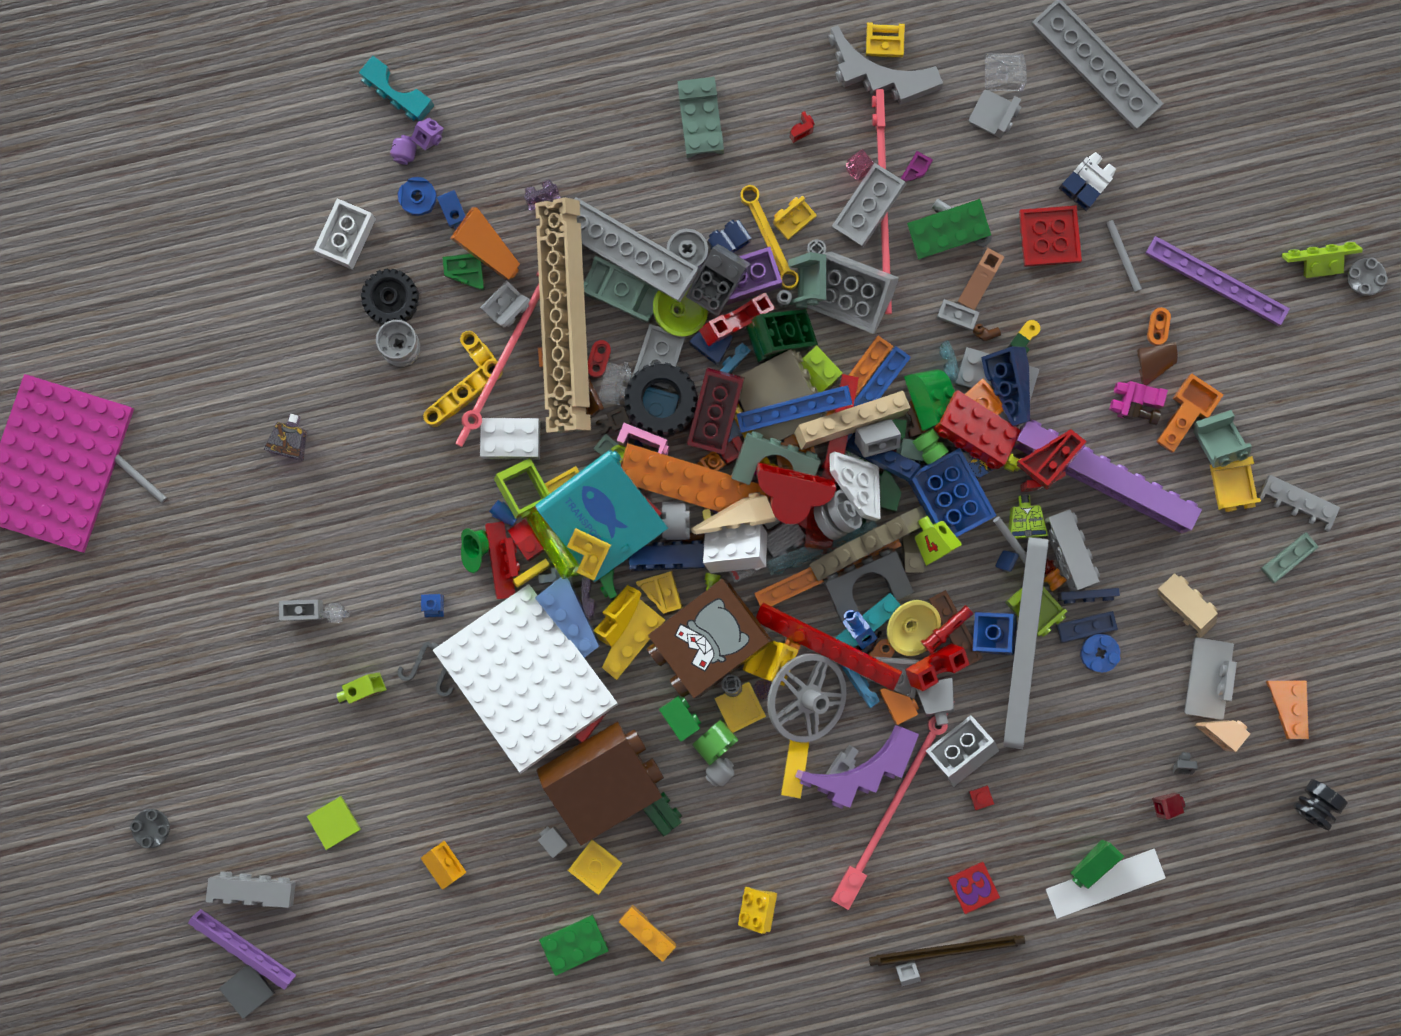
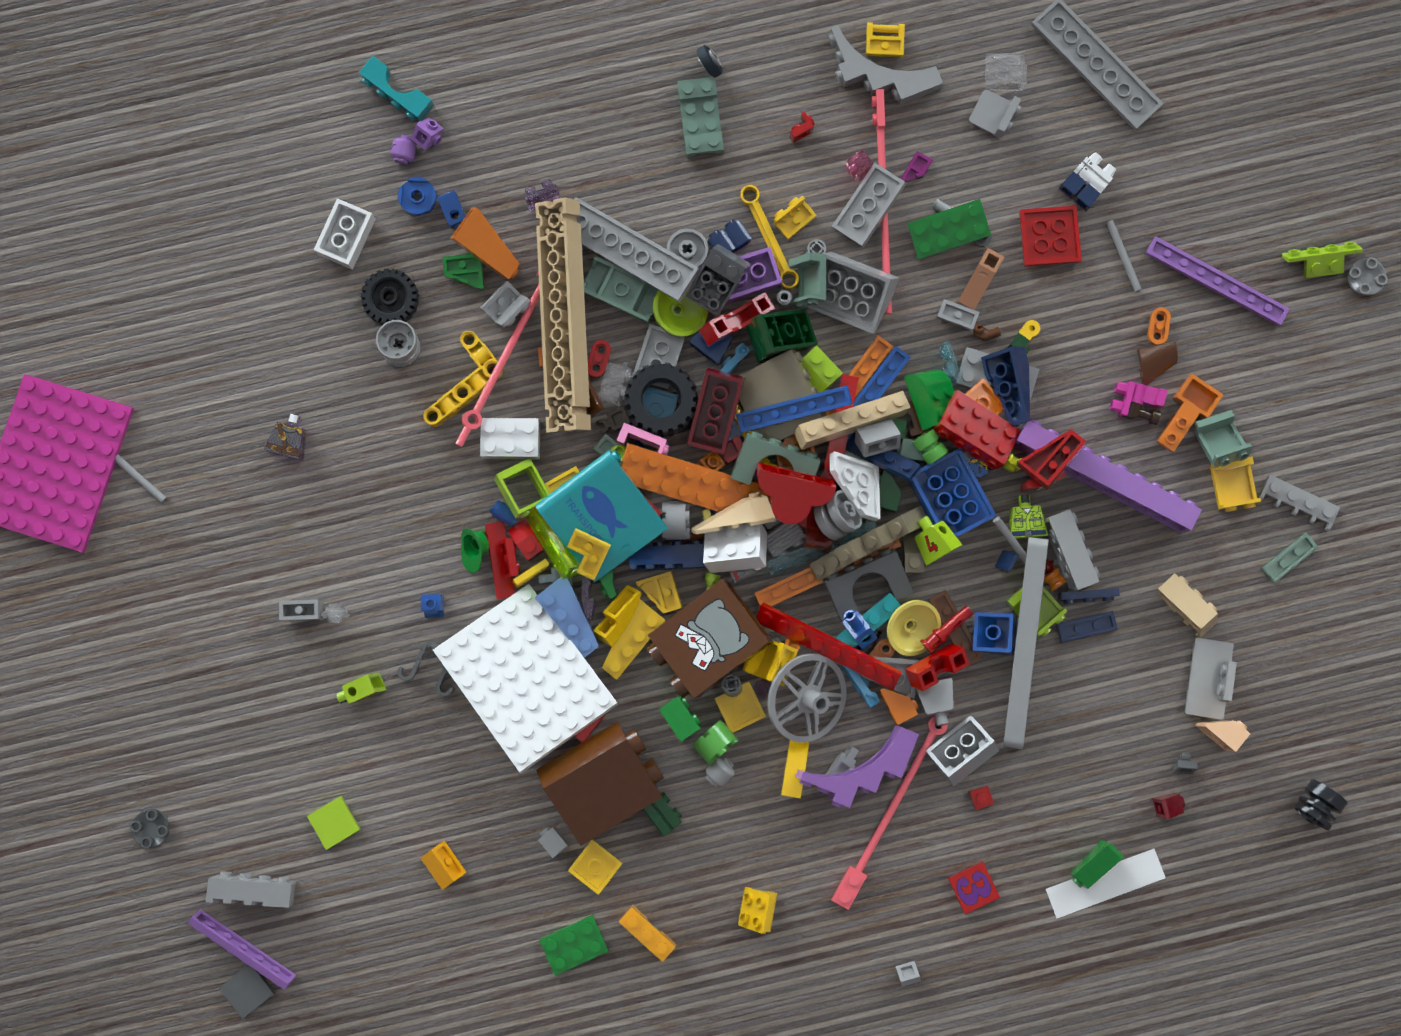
(709, 61): none -> black wheel
(946, 950): dark brown piece -> none
(1089, 651): blue plate -> none
(1292, 707): orange wing -> none

